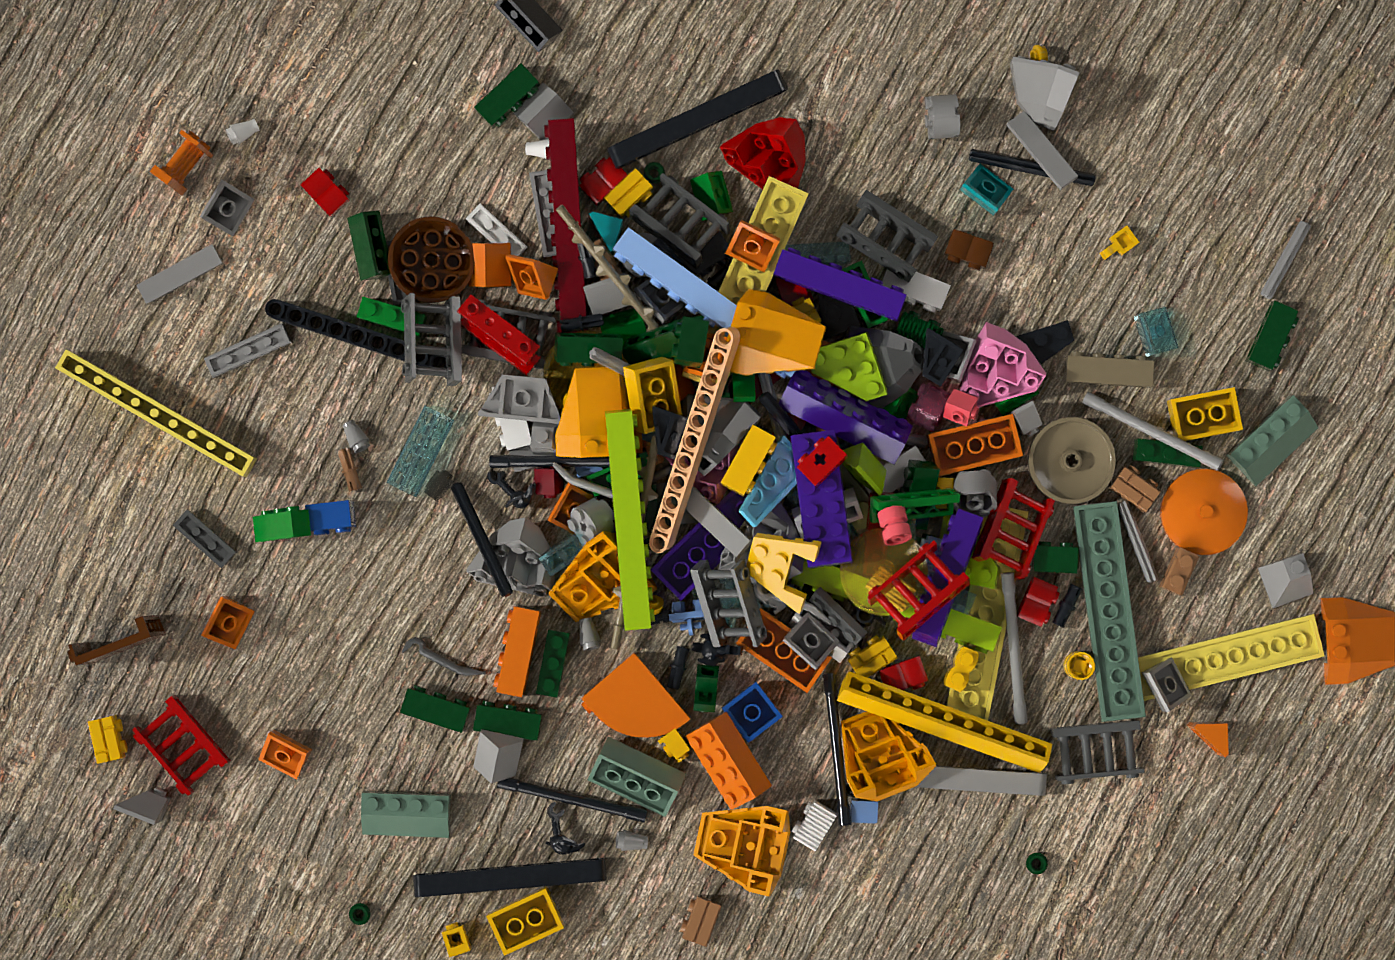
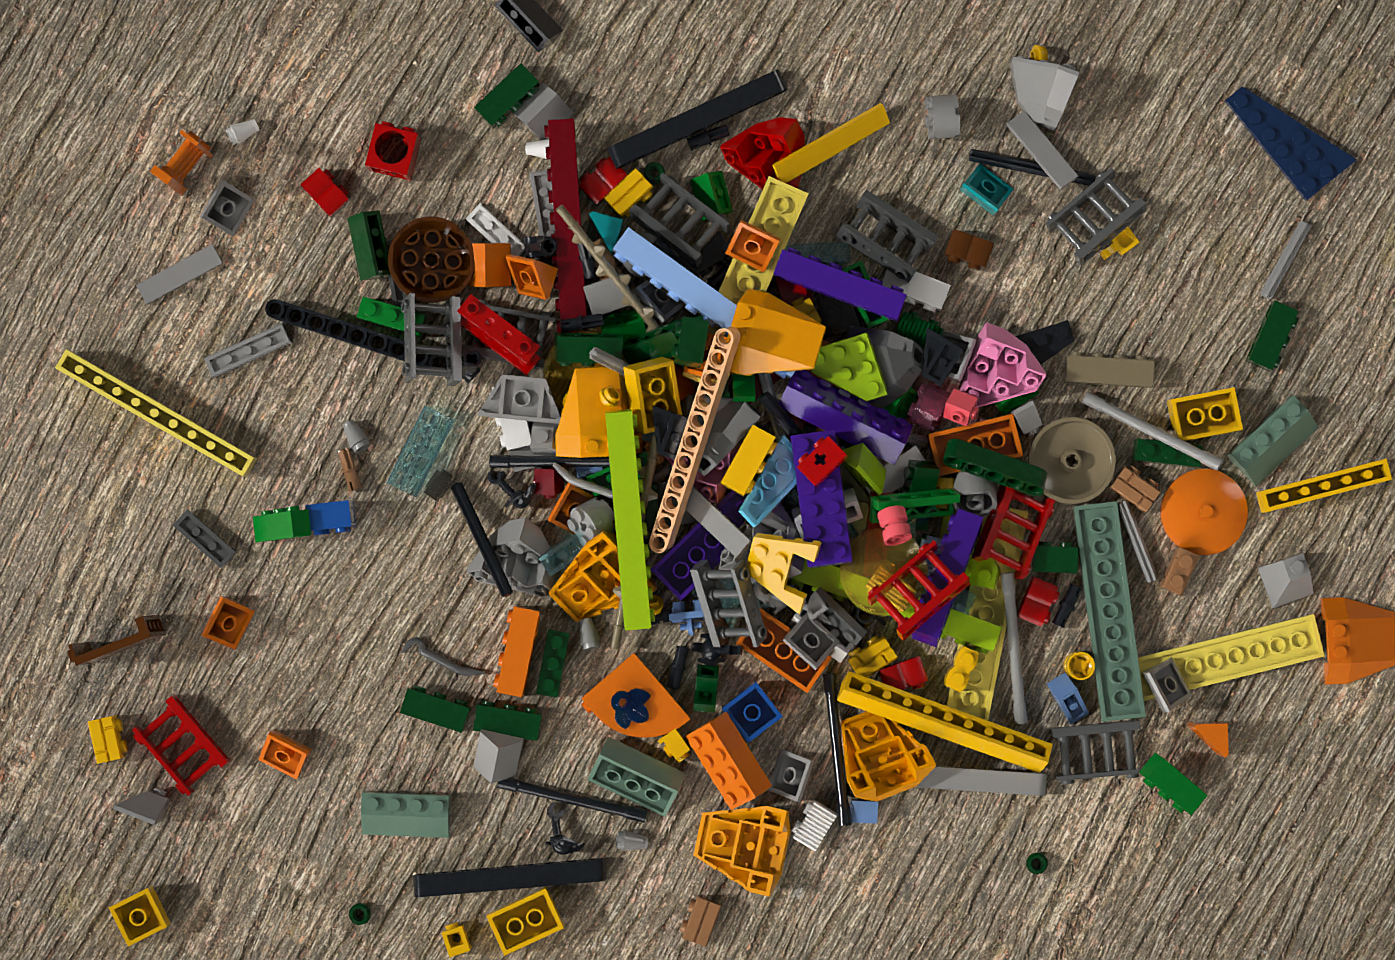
(139, 916): none -> yellow brick
(405, 167): none -> red brick
(470, 365): none -> black piece
(539, 246): none -> black piece
(609, 396): none -> yellow plate
(632, 709): none -> clear blue plate
(708, 137): none -> black axle
(790, 775): none -> light grey slope
(816, 606): none -> light grey tile
(831, 143): none -> yellow tile
(995, 467): none -> dark green beam
(1068, 698): none -> medium blue slope
(1100, 236): none -> dark grey fence
(1155, 331): clear light blue slope -> none
(1172, 784): none -> green brick
(1297, 151): none -> dark blue wing
(1323, 485): none -> yellow brick

